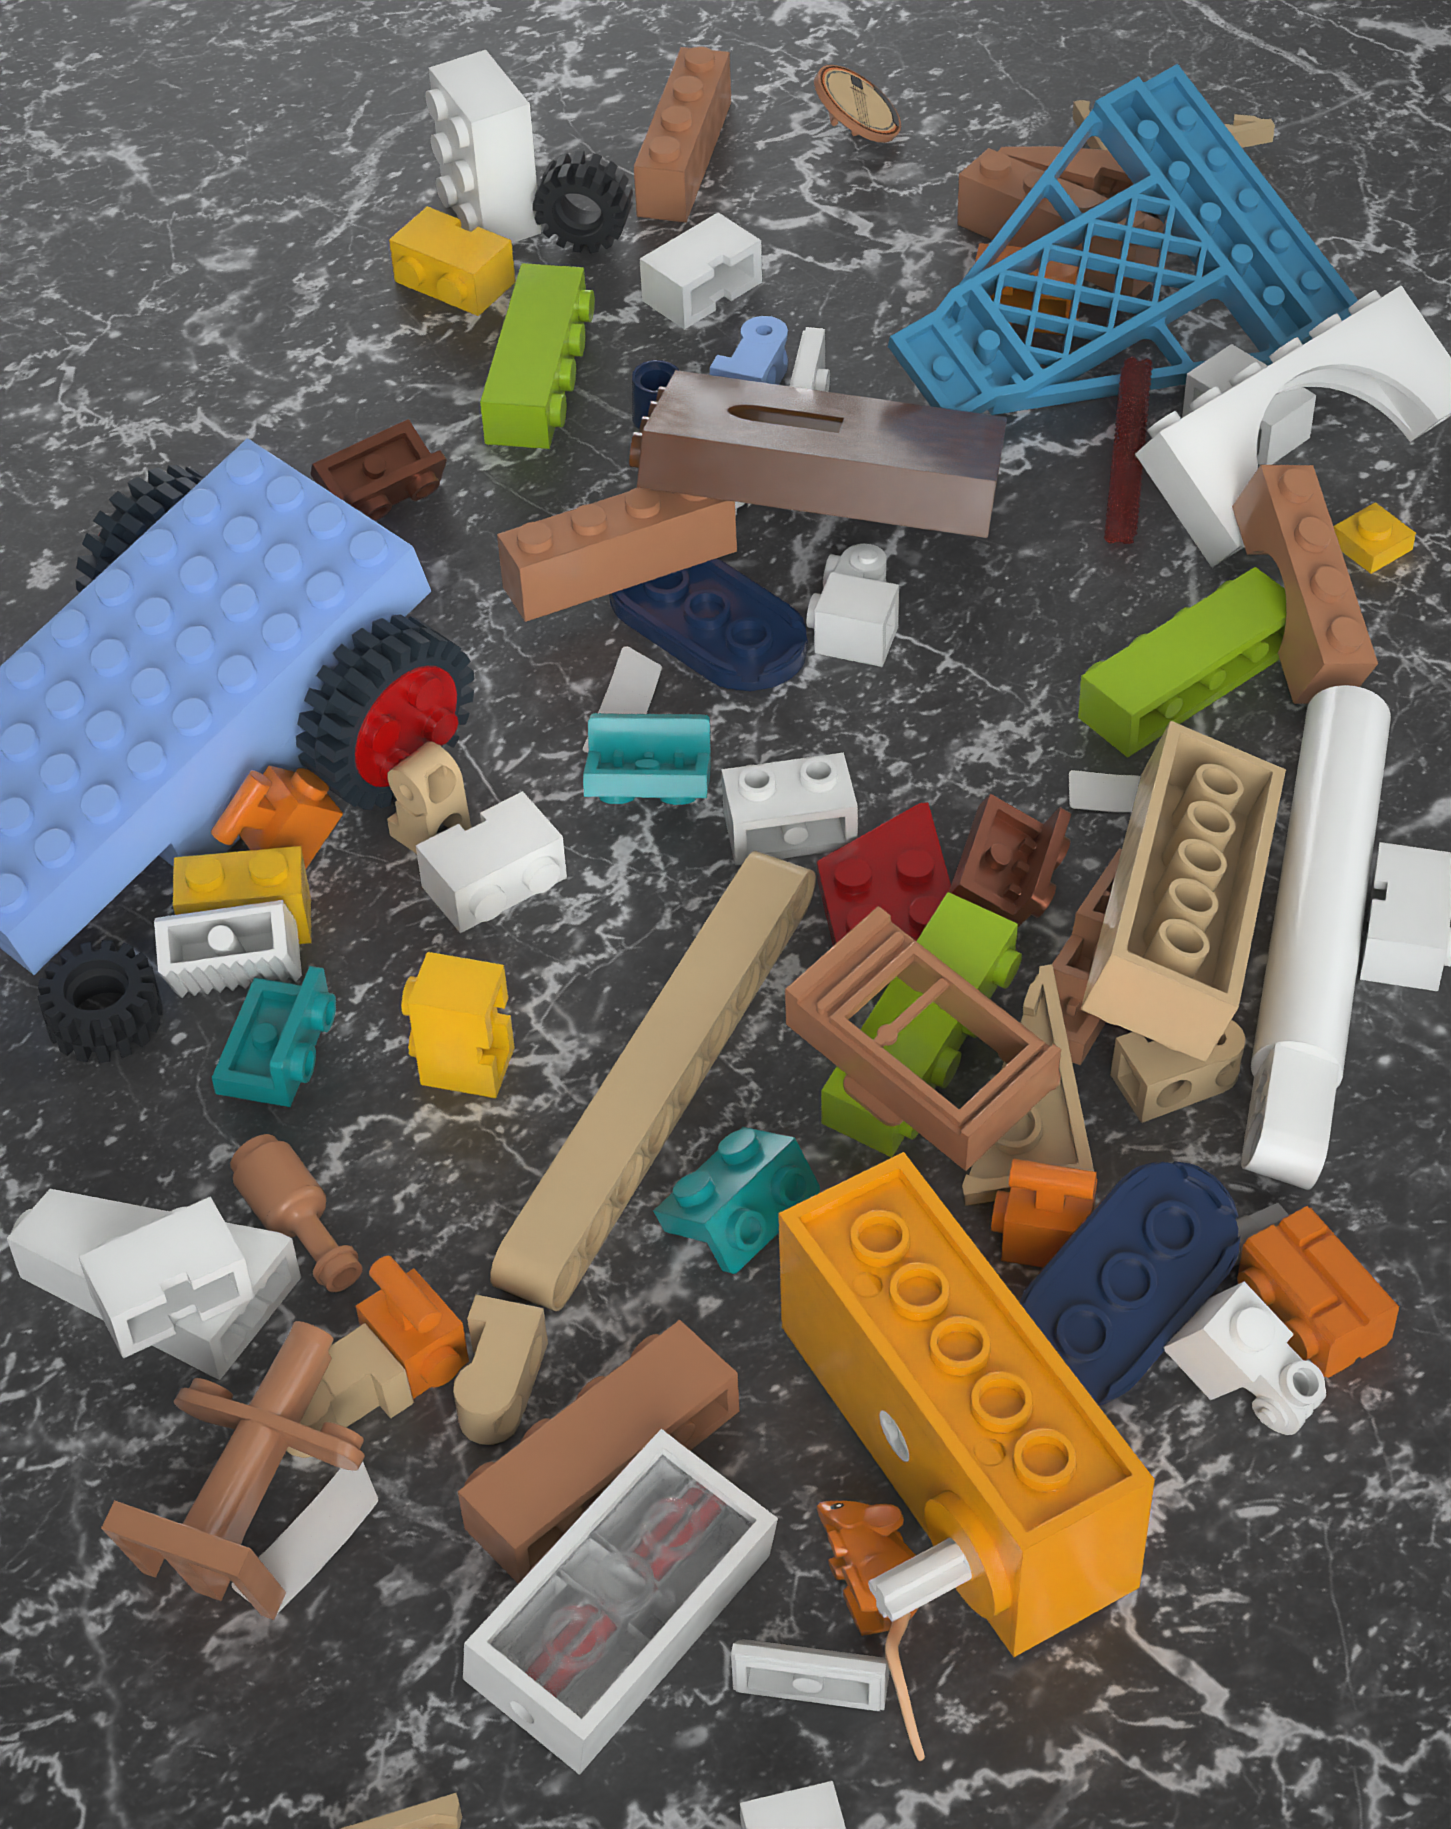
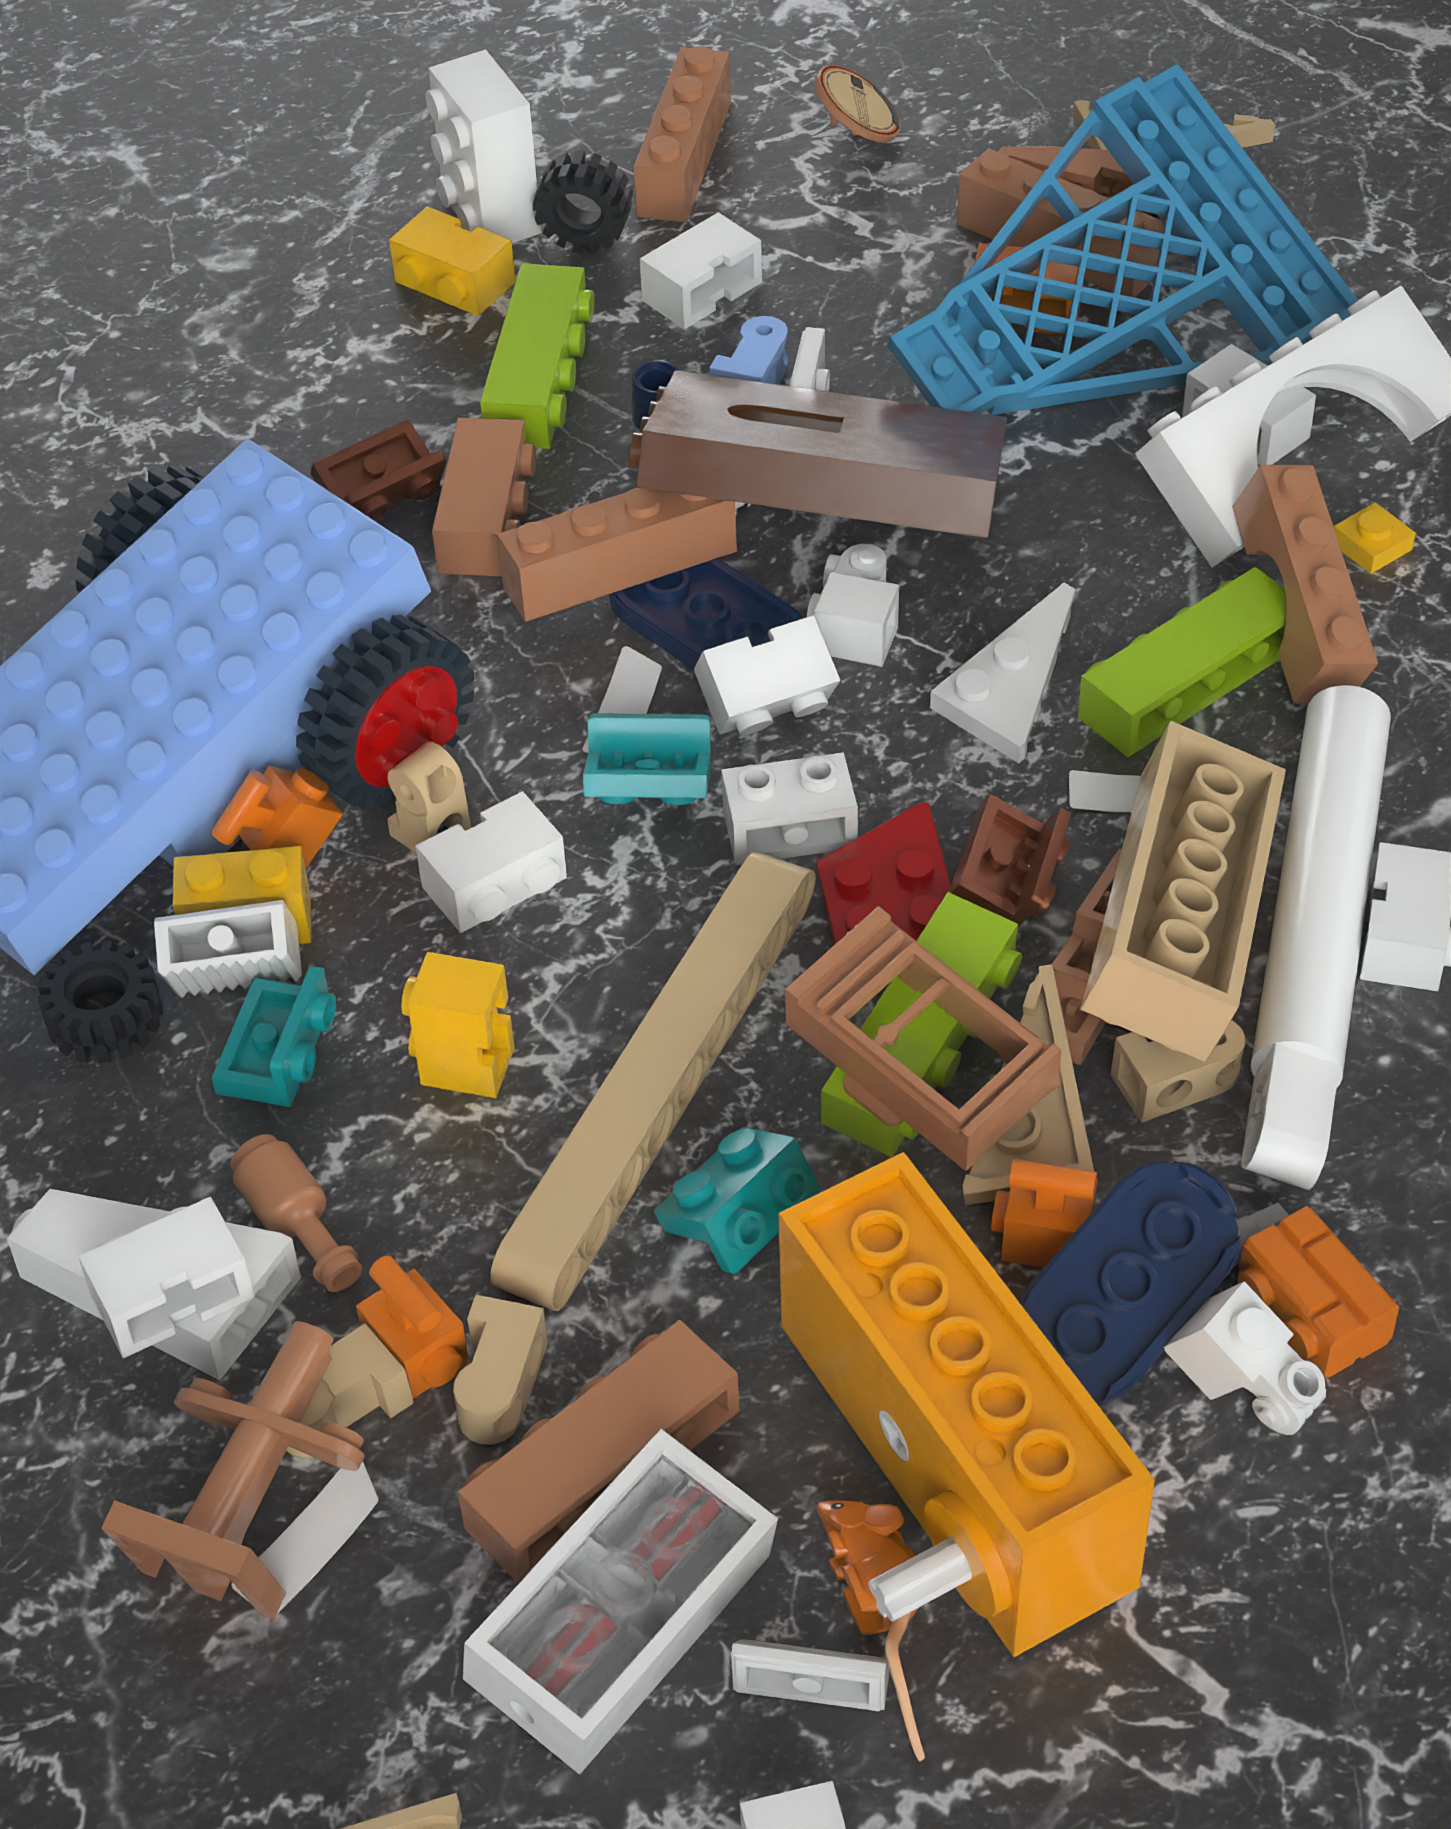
(481, 494): none -> nougat brick
(760, 682): none -> white brick
(1003, 684): none -> white wing
(1128, 440): clear red axle -> none

